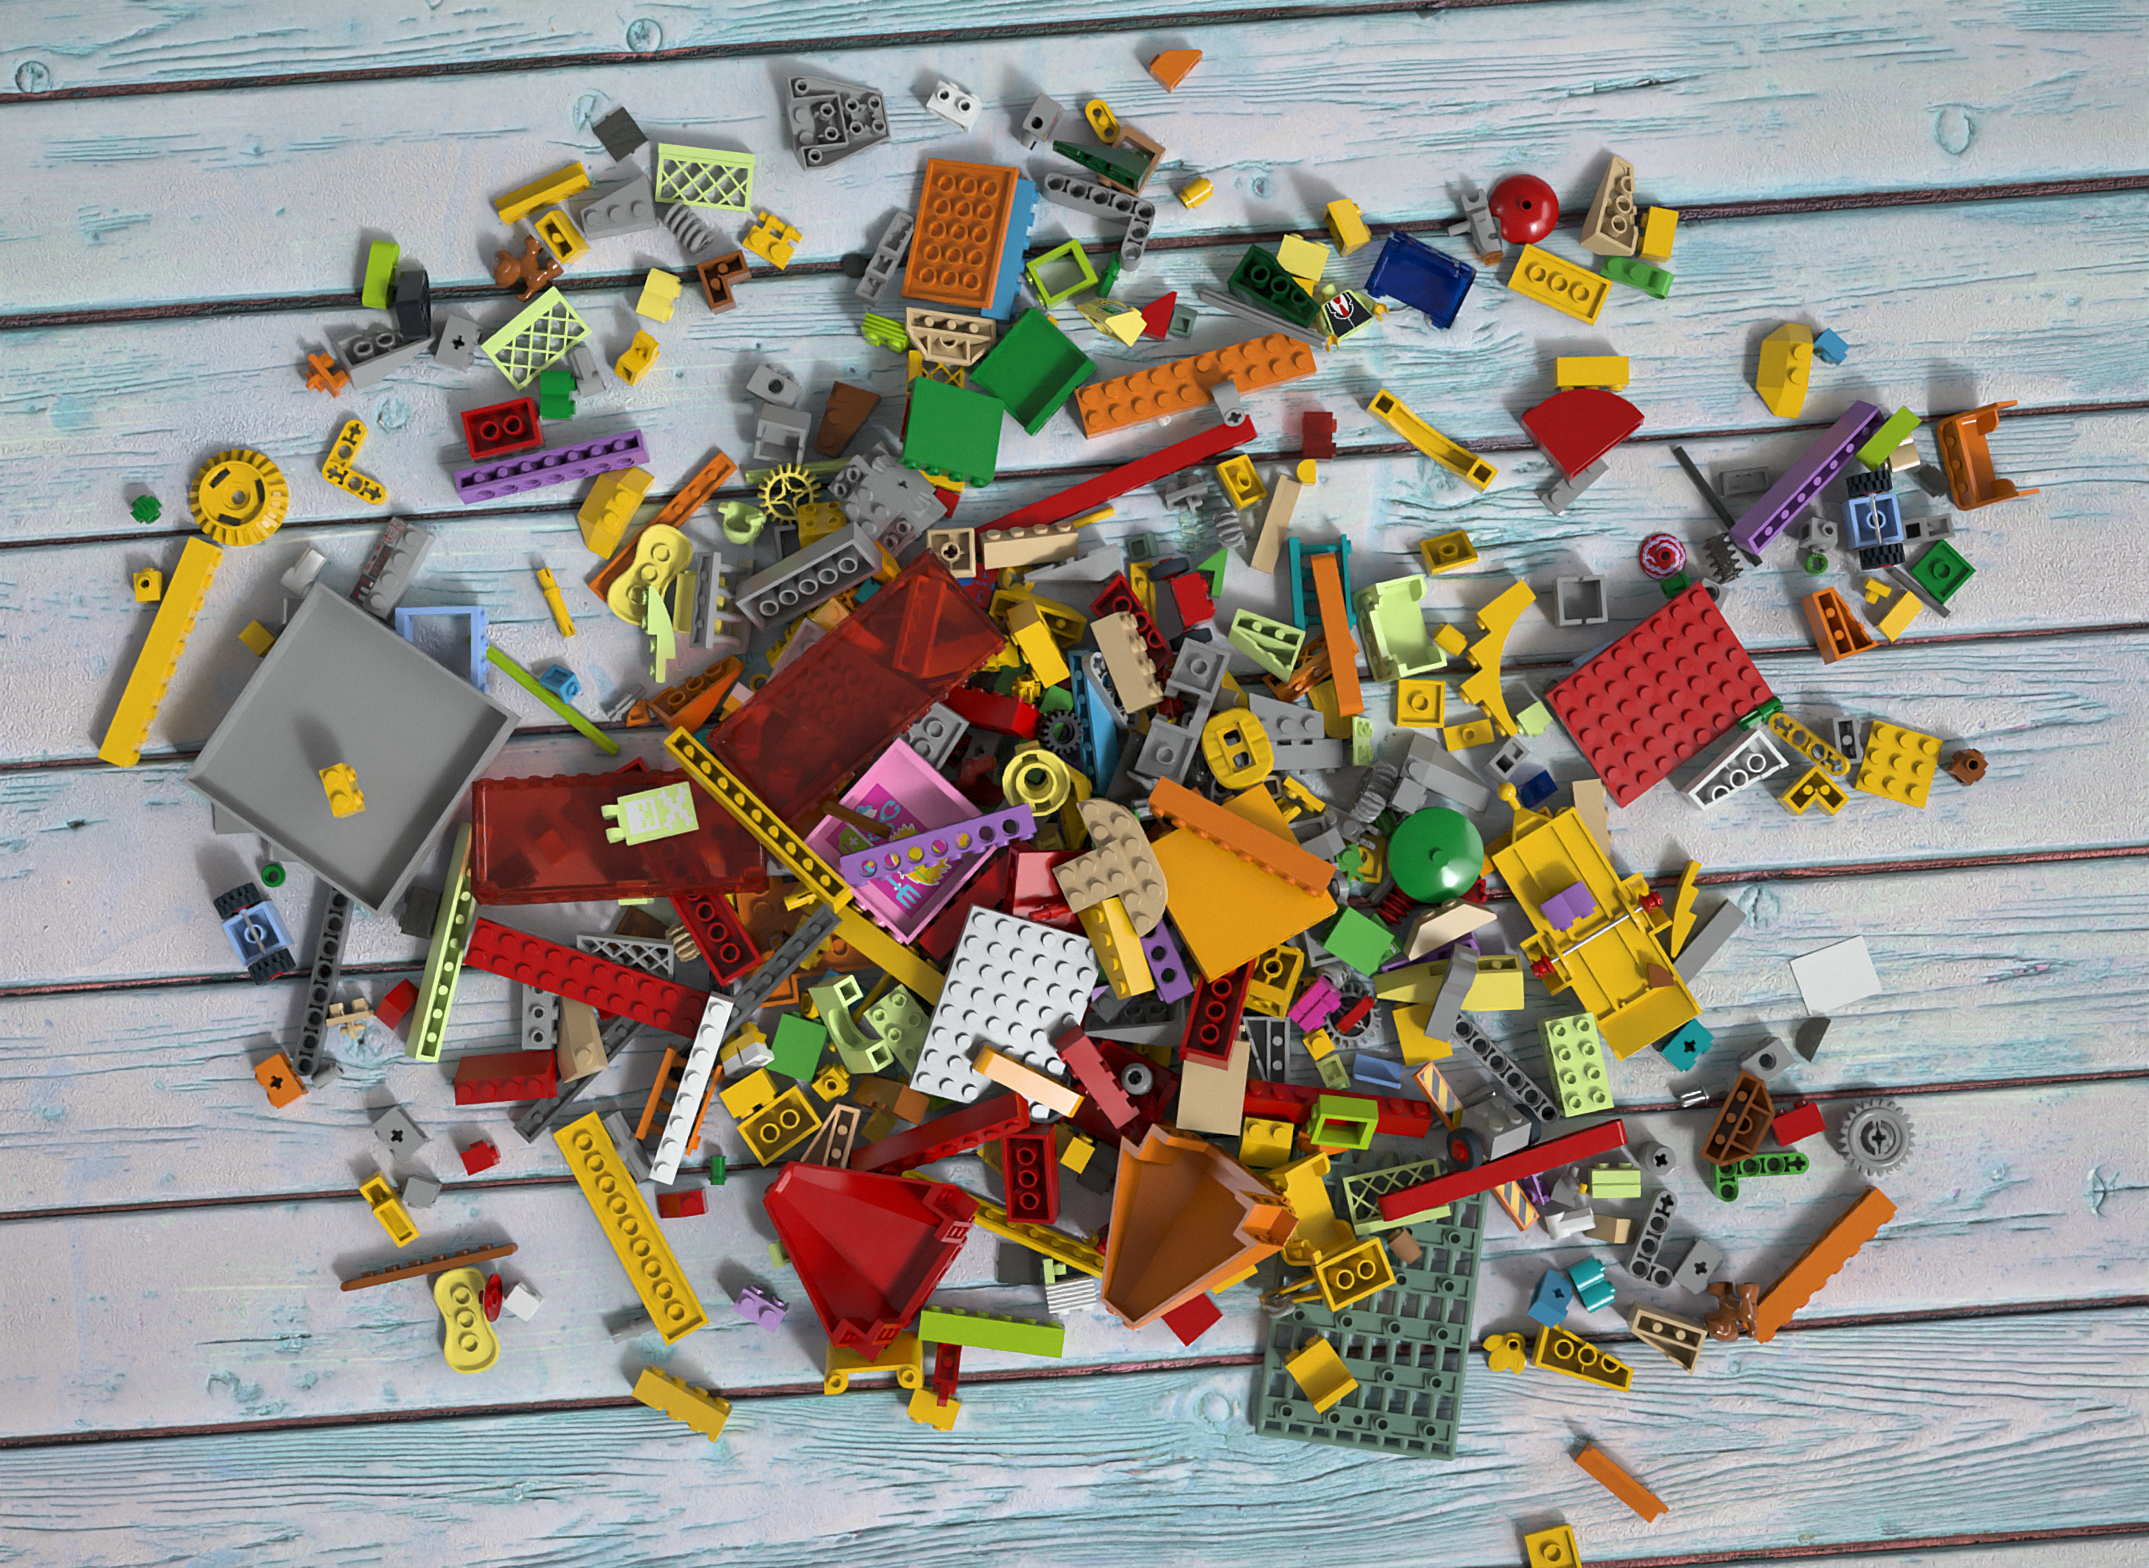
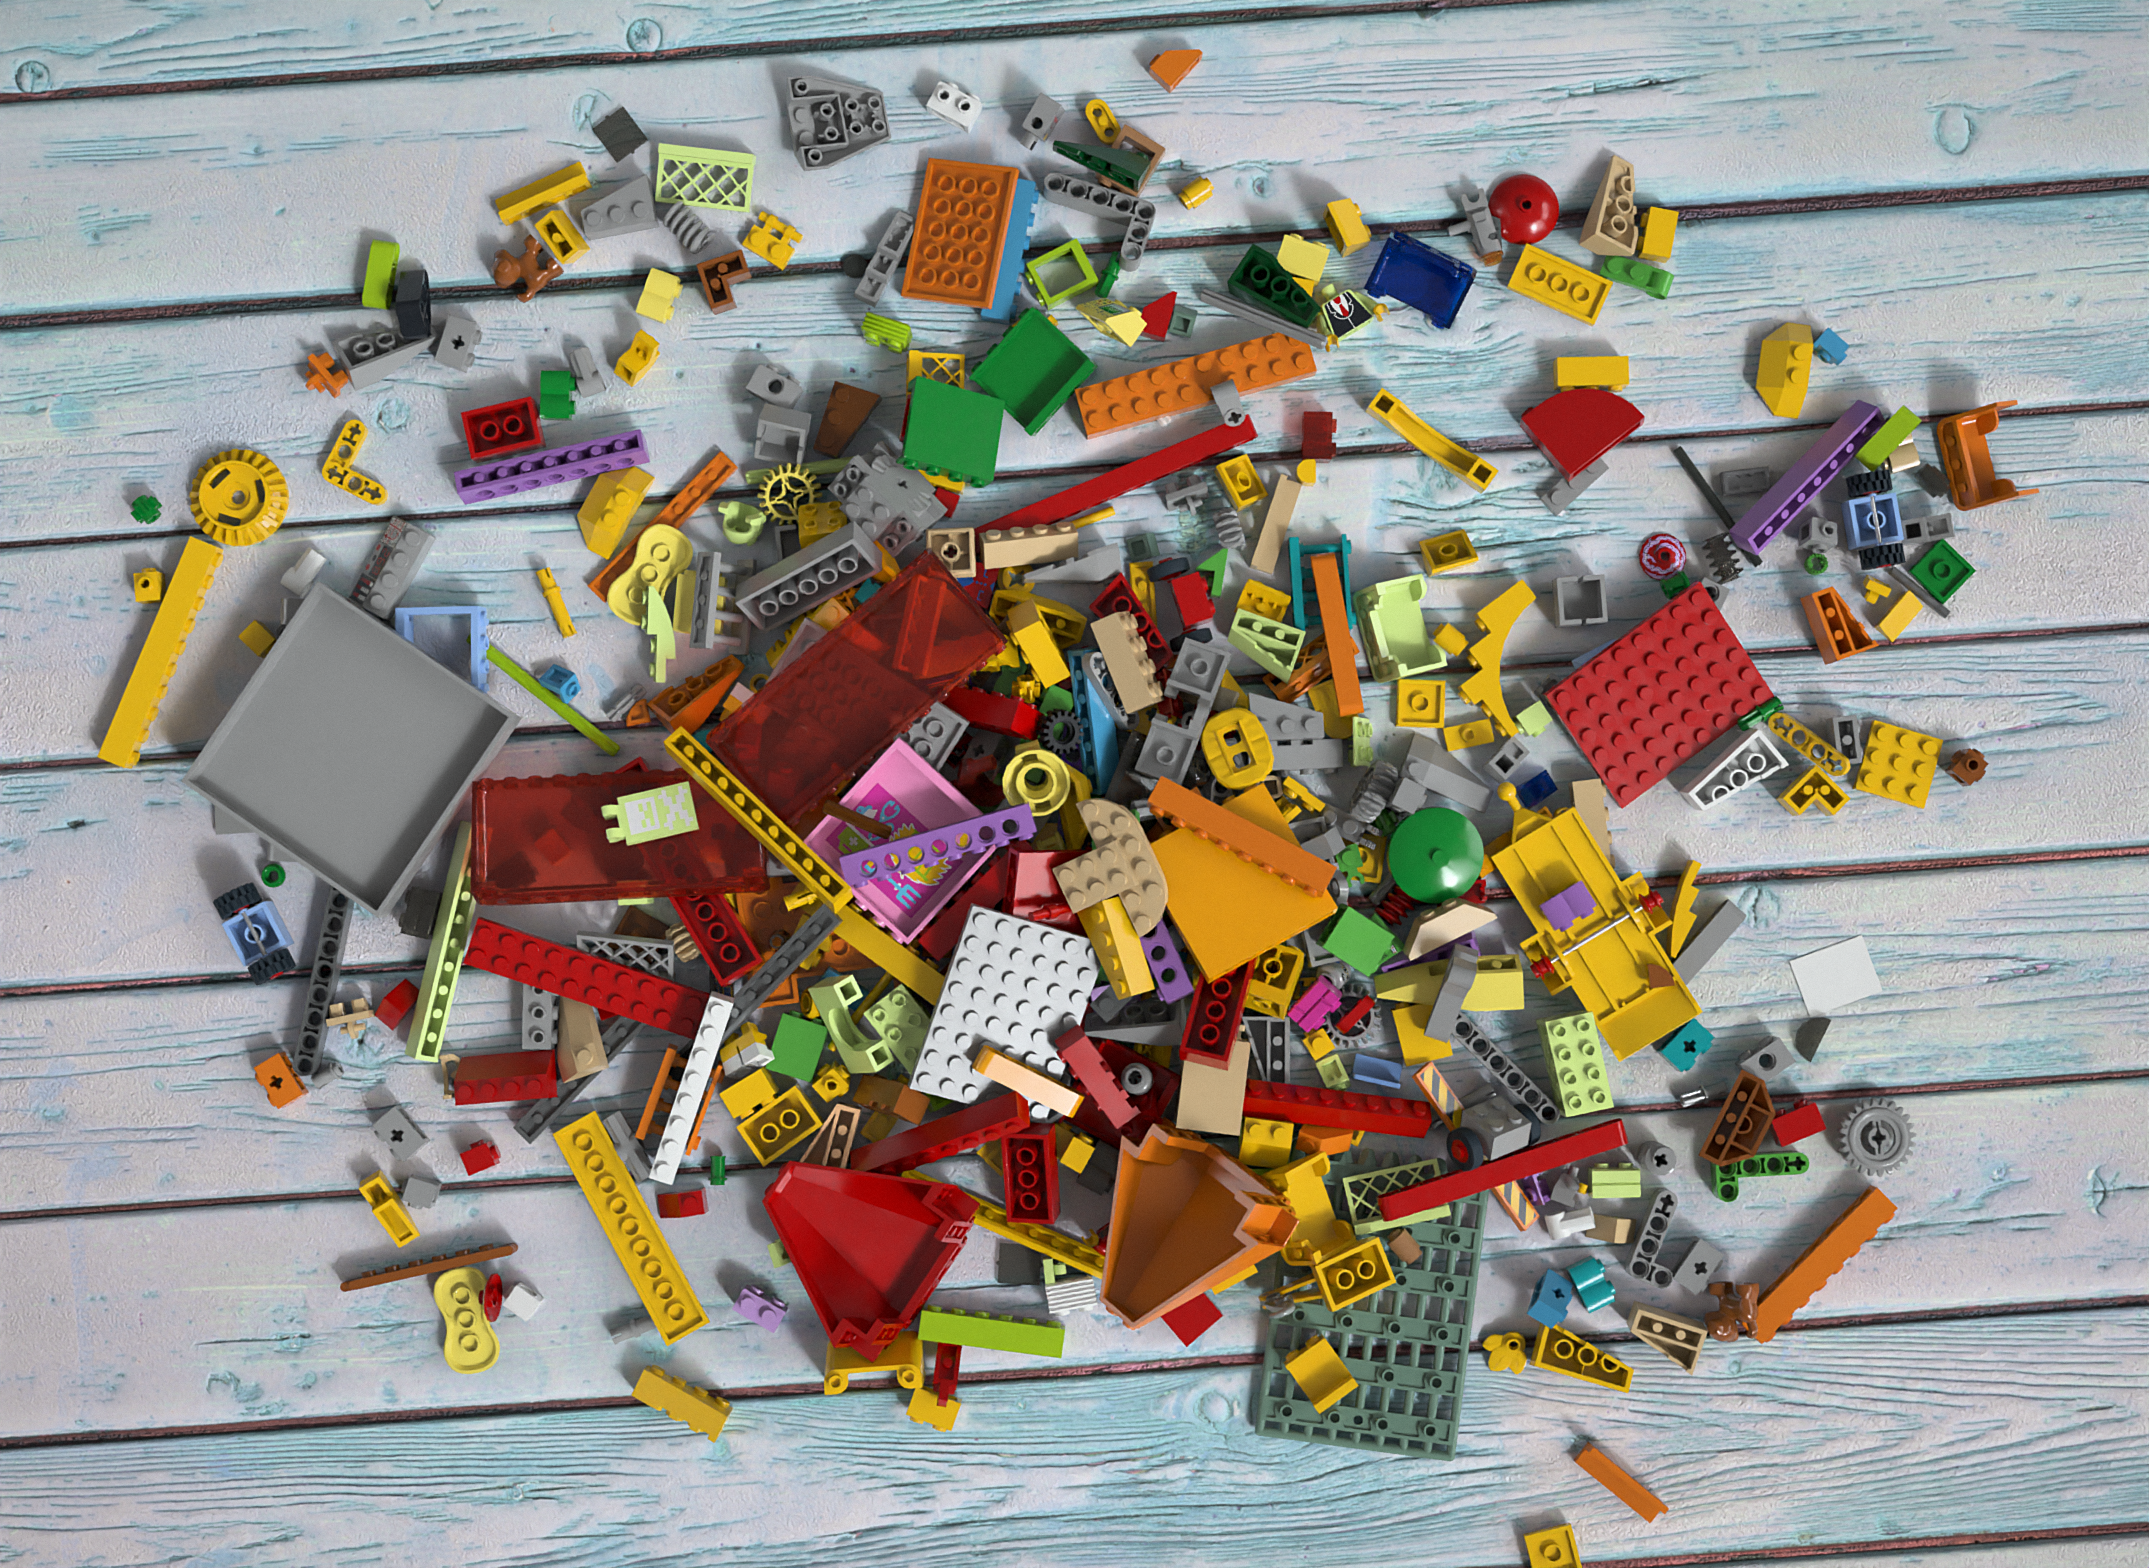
(342, 790): yellow brick -> none
(448, 1094): none -> tan helmet
(521, 323): yellowish green fence -> none
(949, 336): tan wedge -> none
(1263, 600): none -> yellow bracket
(1342, 1108): lime window -> none

